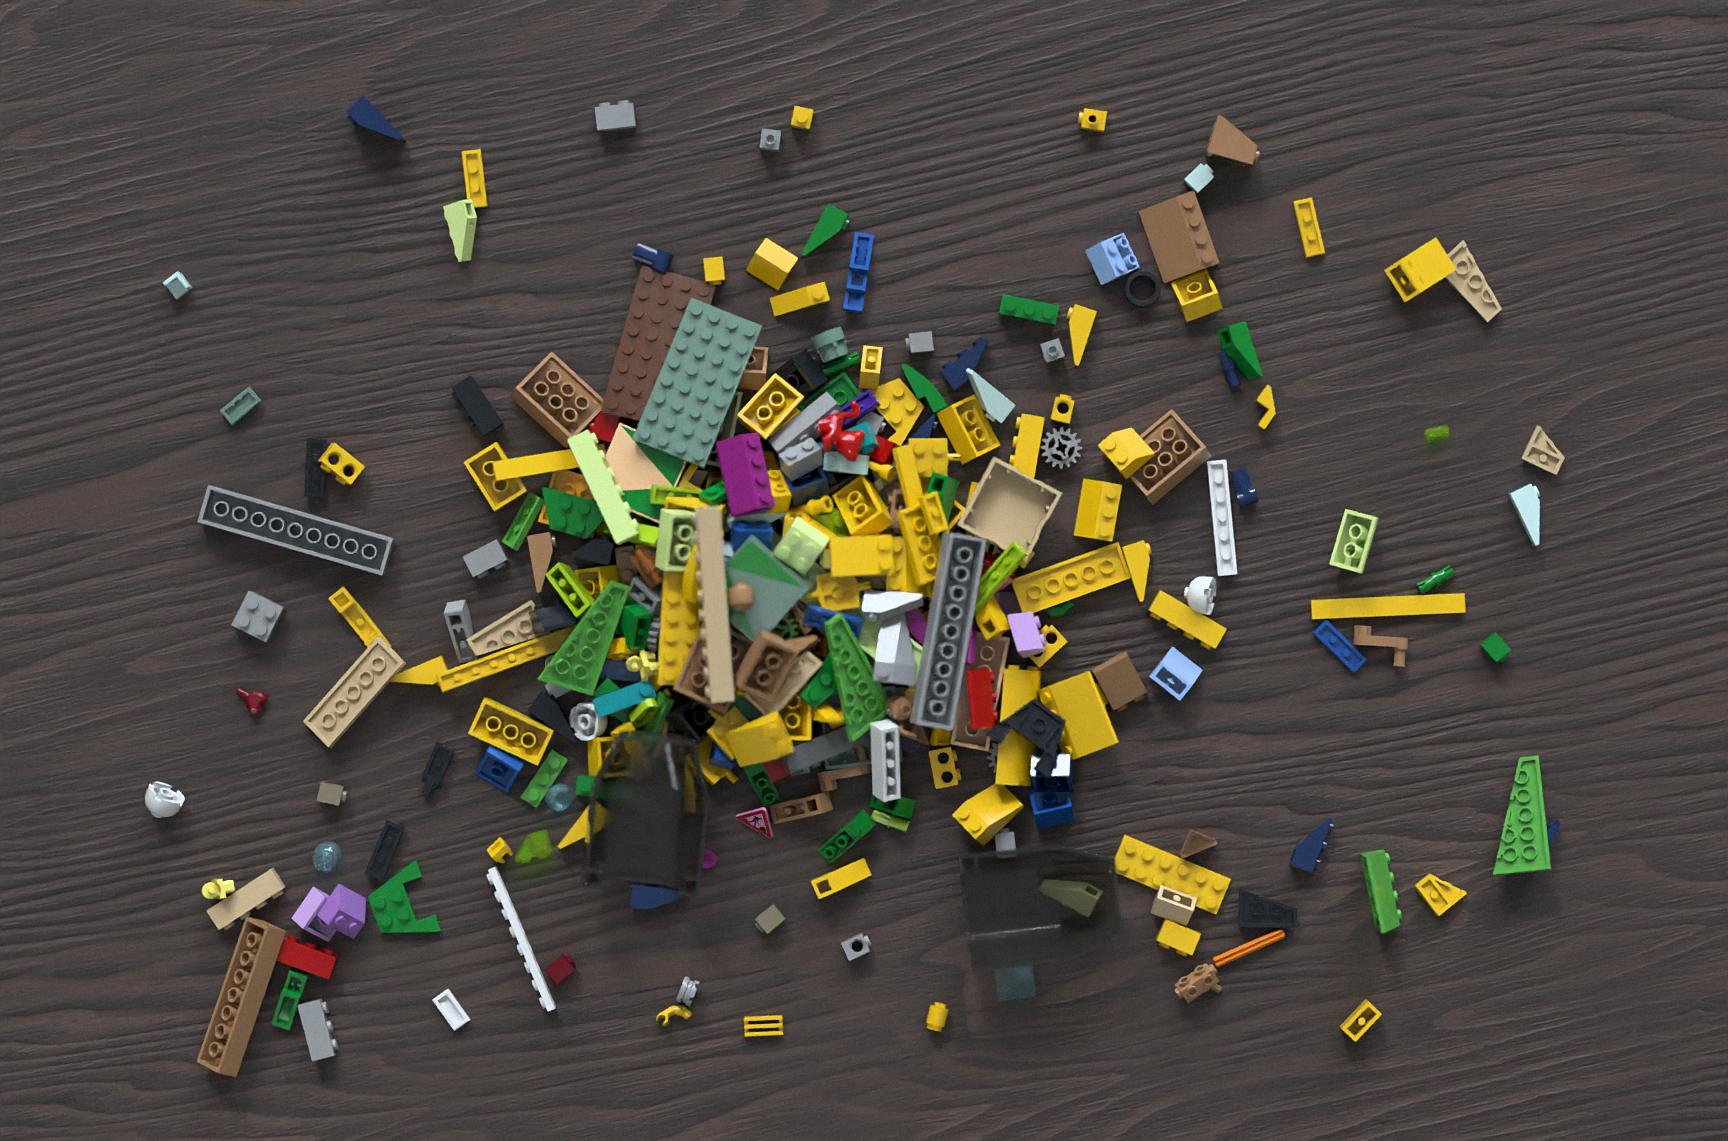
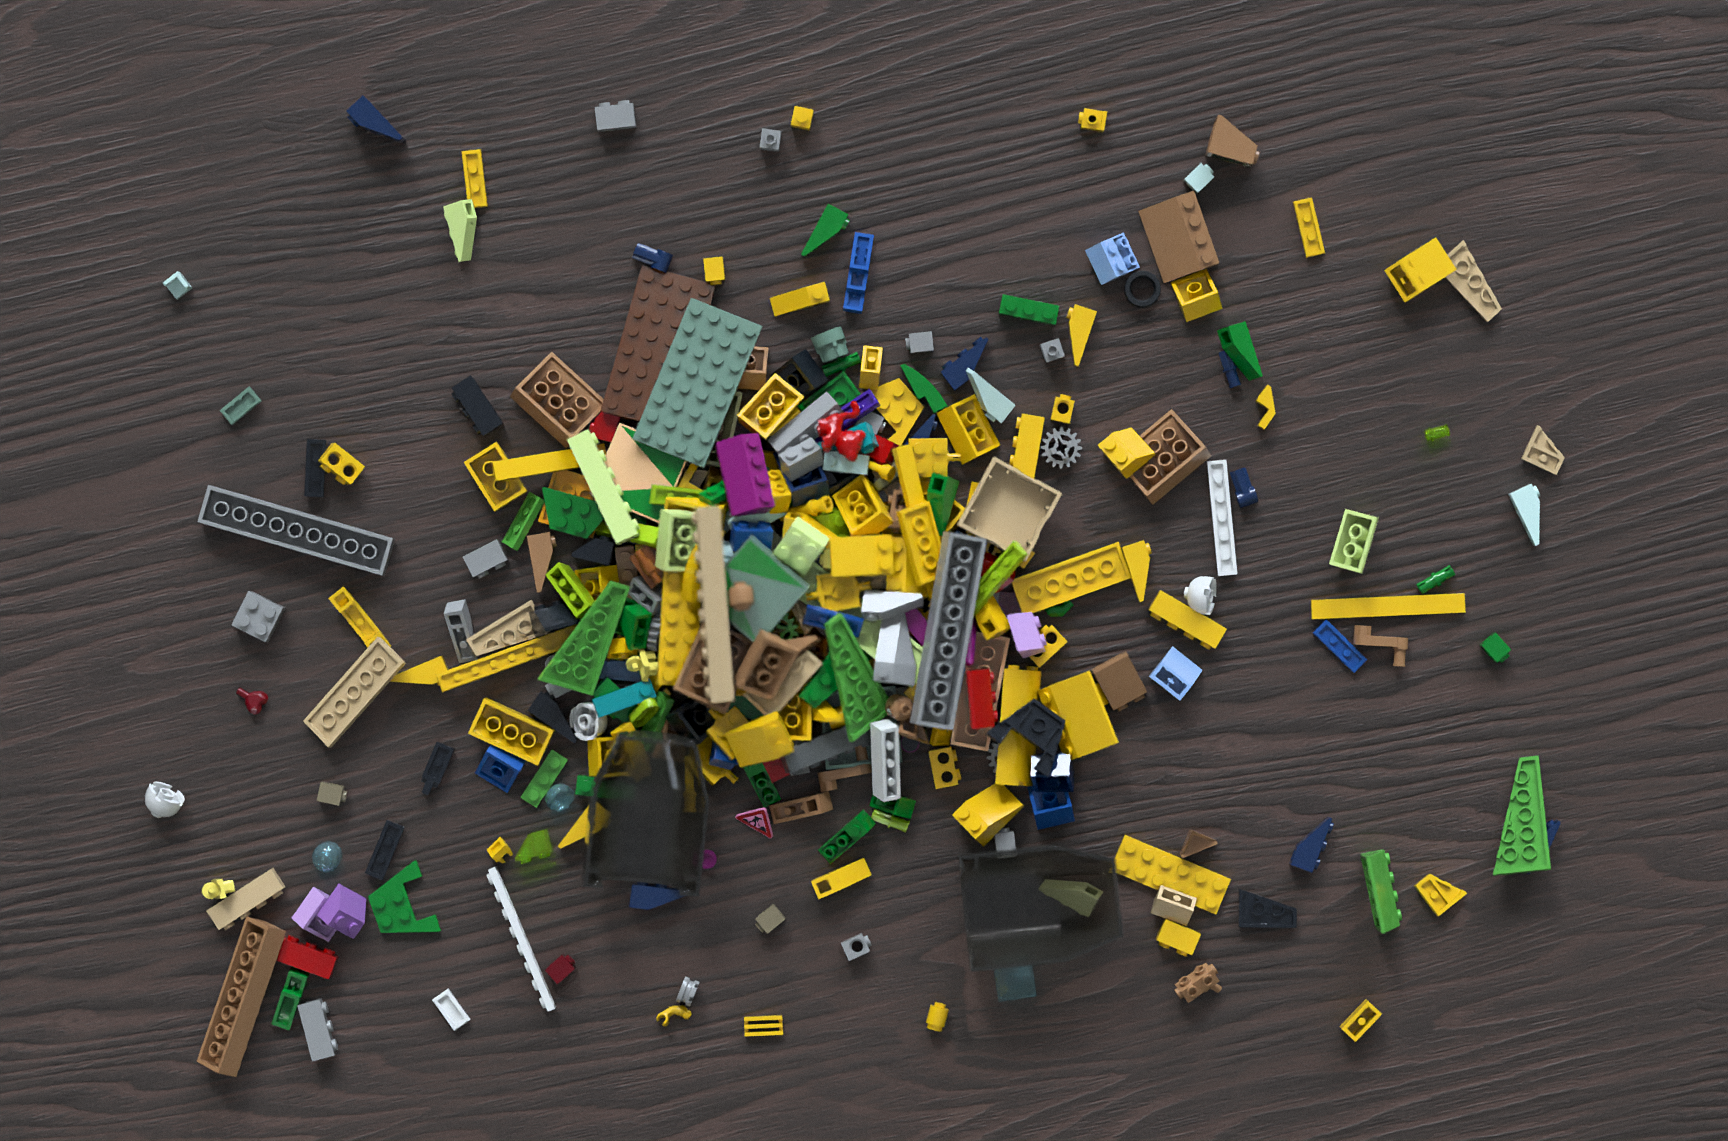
(771, 264): yellow slope -> none
(933, 513): yellow plate -> none
(1097, 510): yellow slope -> none
(1249, 947): orange axle -> none

